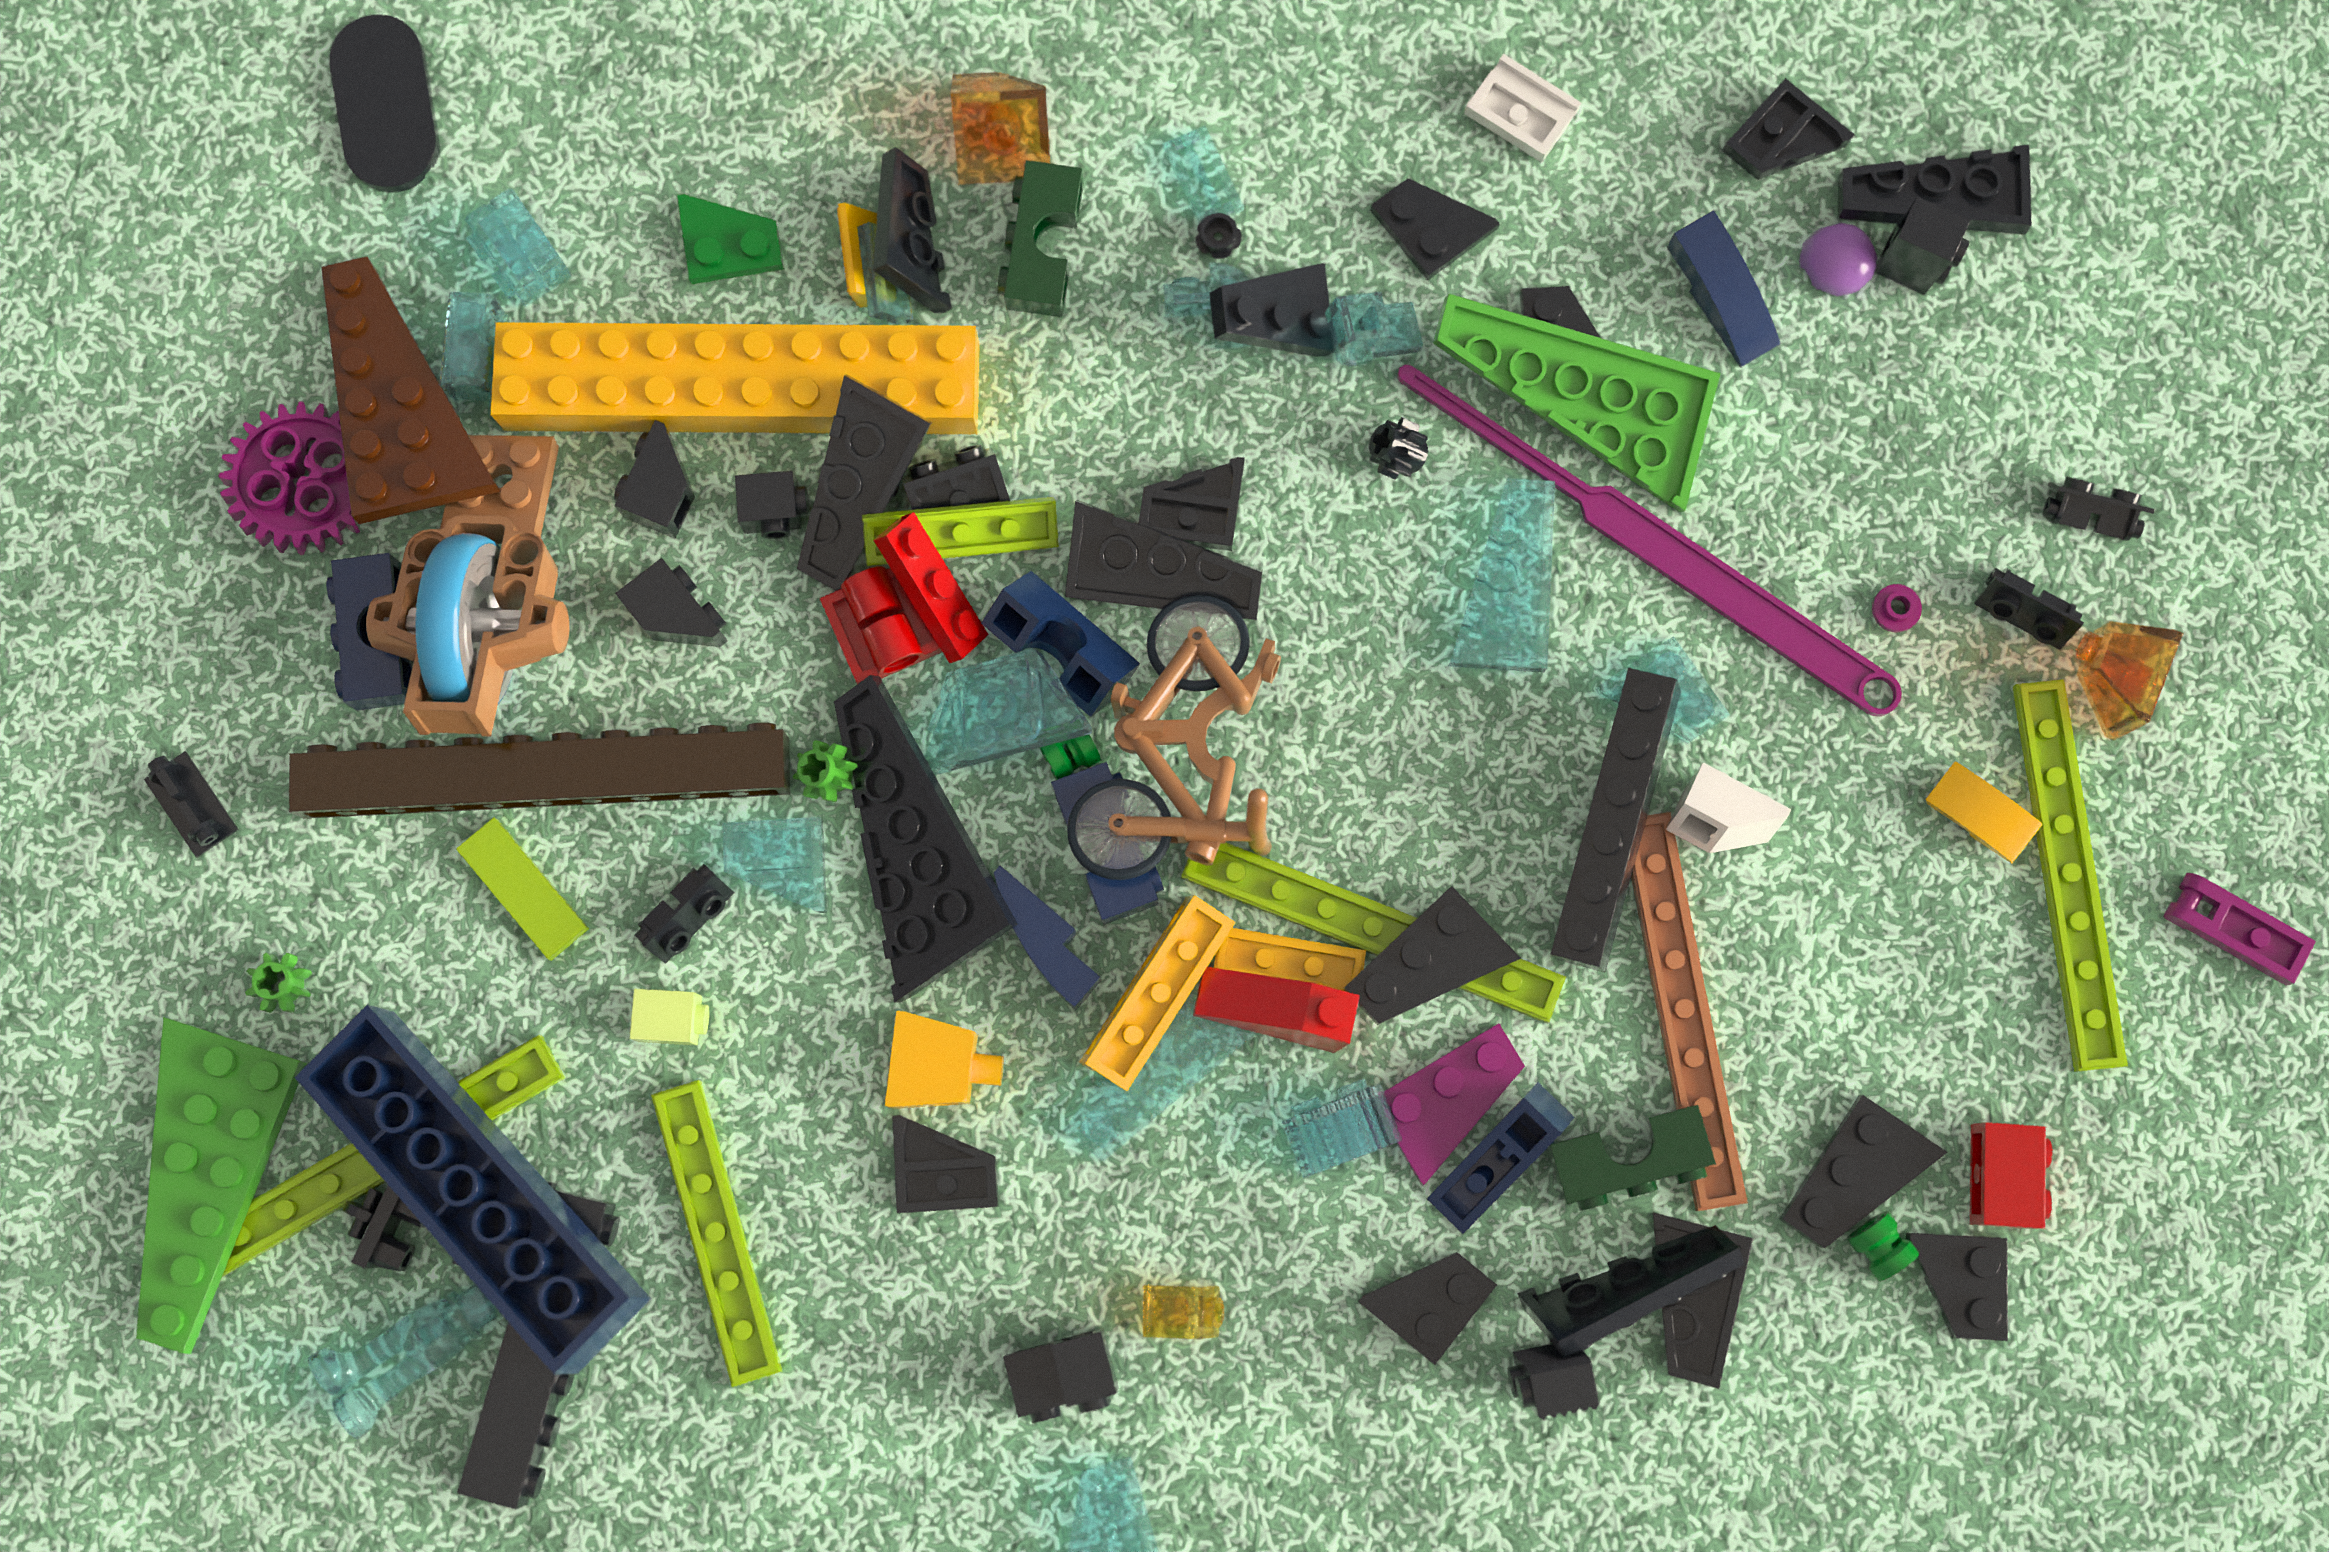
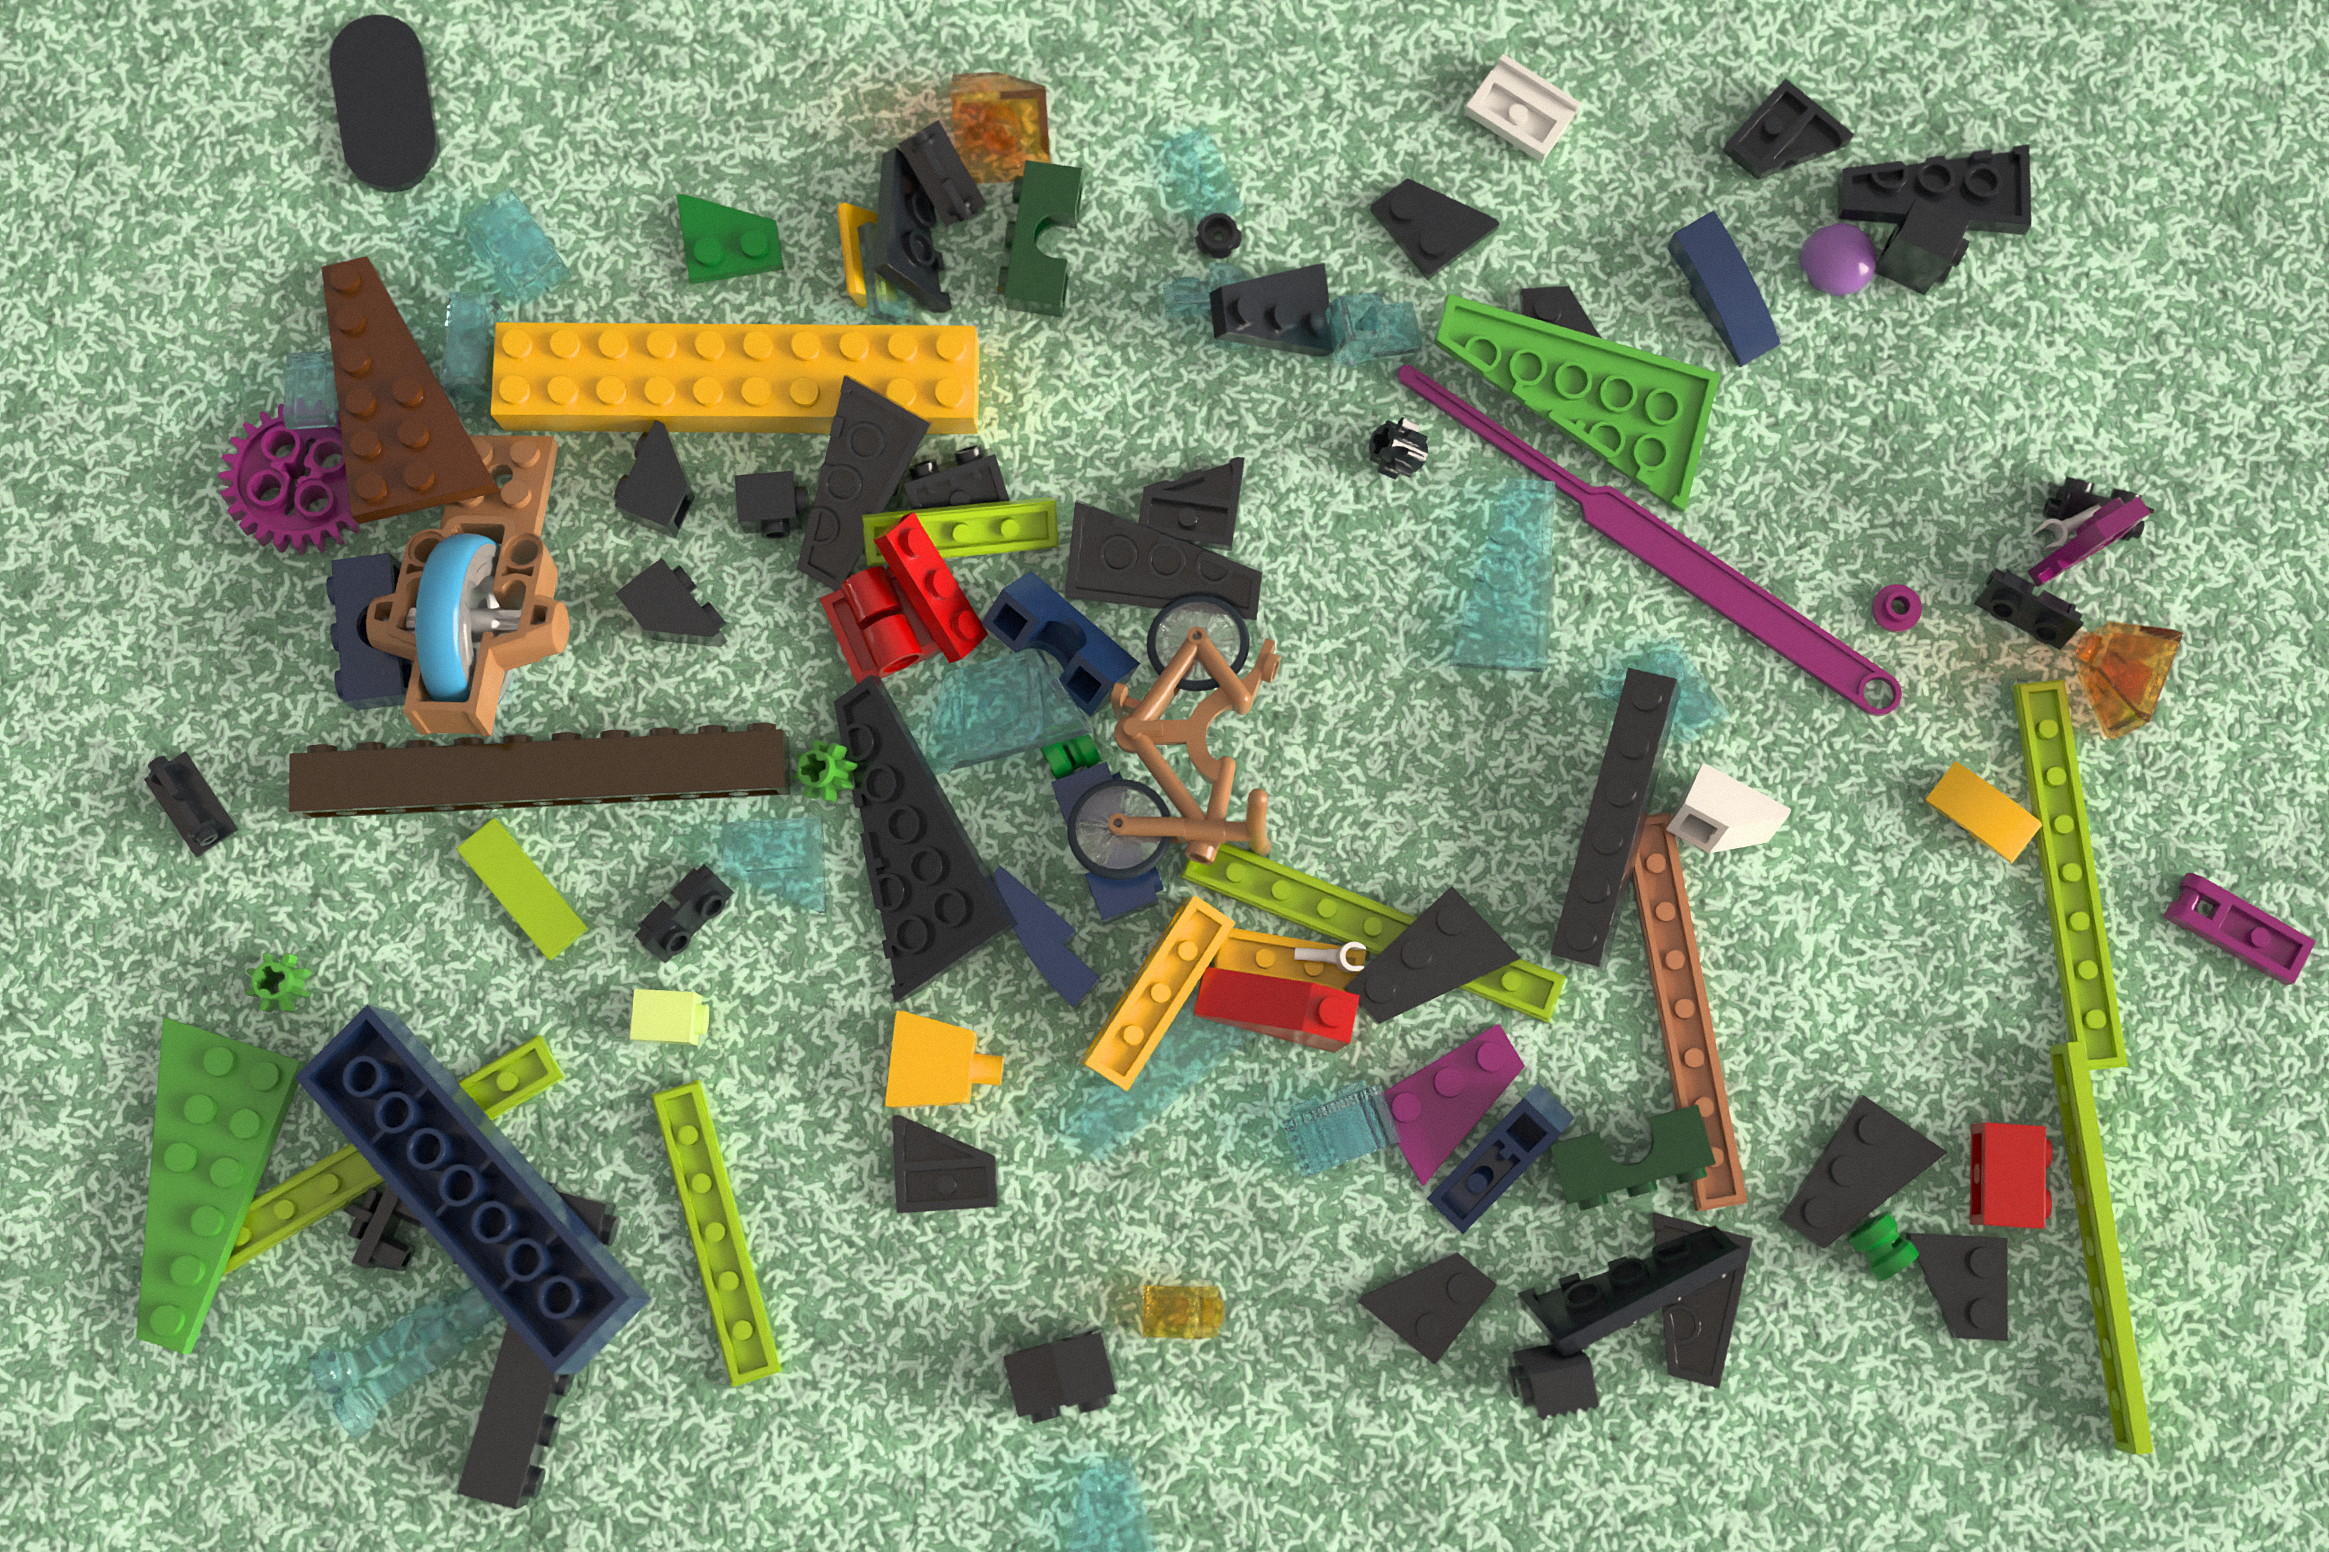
(310, 391): none -> clear light blue tile
(942, 173): none -> black hinge
(1331, 956): none -> white hand
(2063, 528): none -> white hand
(2096, 533): none -> magenta wing
(2101, 1249): none -> lime tile

